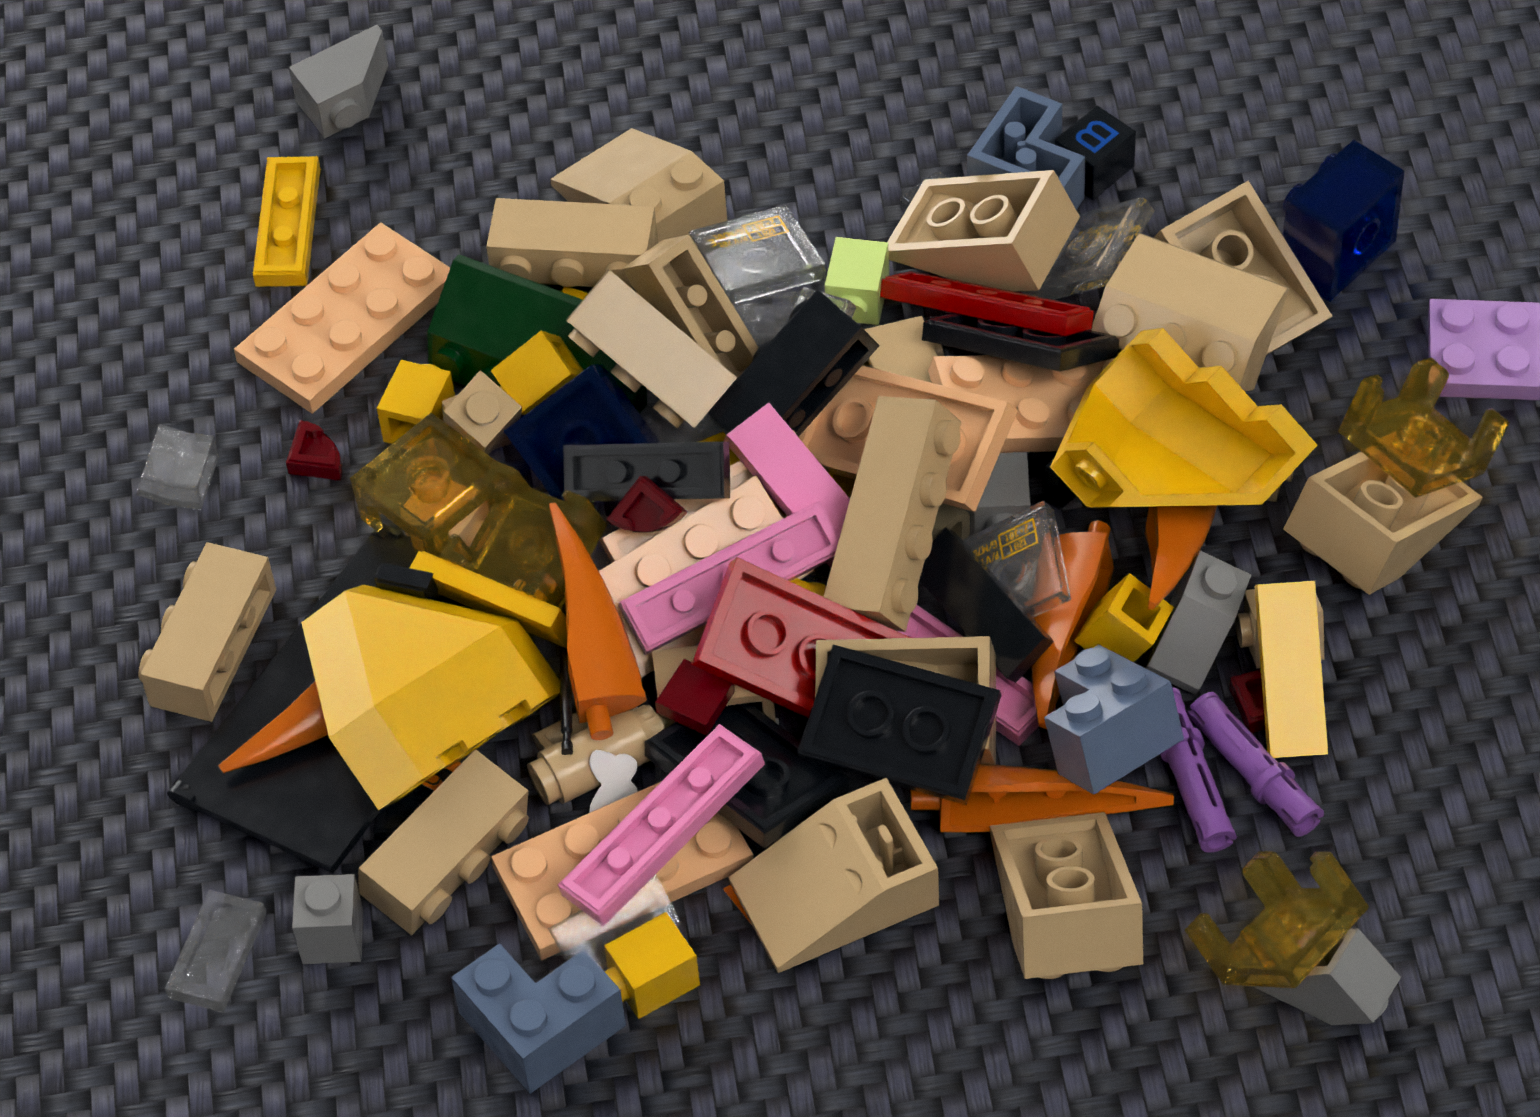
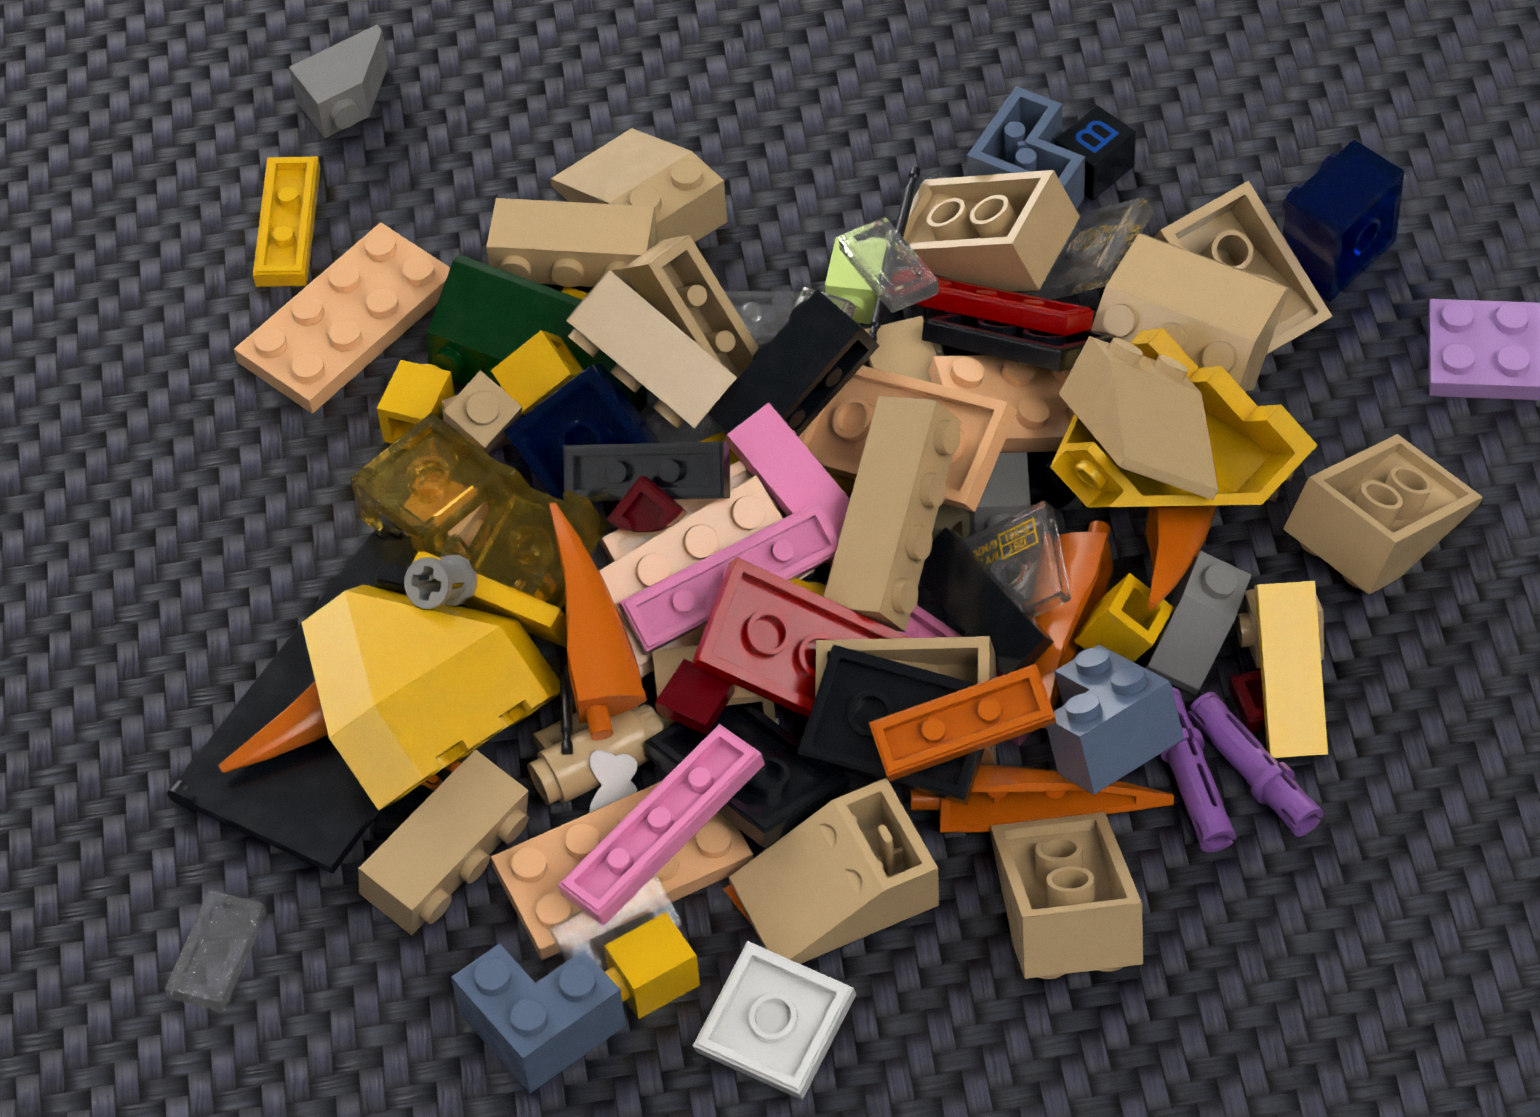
(179, 468): clear piece -> none
(207, 631): tan brick -> none
(313, 453): dark red tile -> none
(328, 919): light grey brick -> none
(442, 576): none -> light grey bush
(759, 254): clear tile -> none
(774, 1020): none -> white tile
(888, 265): none -> clear tile
(900, 227): none -> black piece
(962, 722): none -> orange tile
(1143, 414): none -> tan slope
(1292, 928): clear yellow panel -> none
(1346, 985): light grey slope -> none
(1413, 438): clear yellow panel -> none

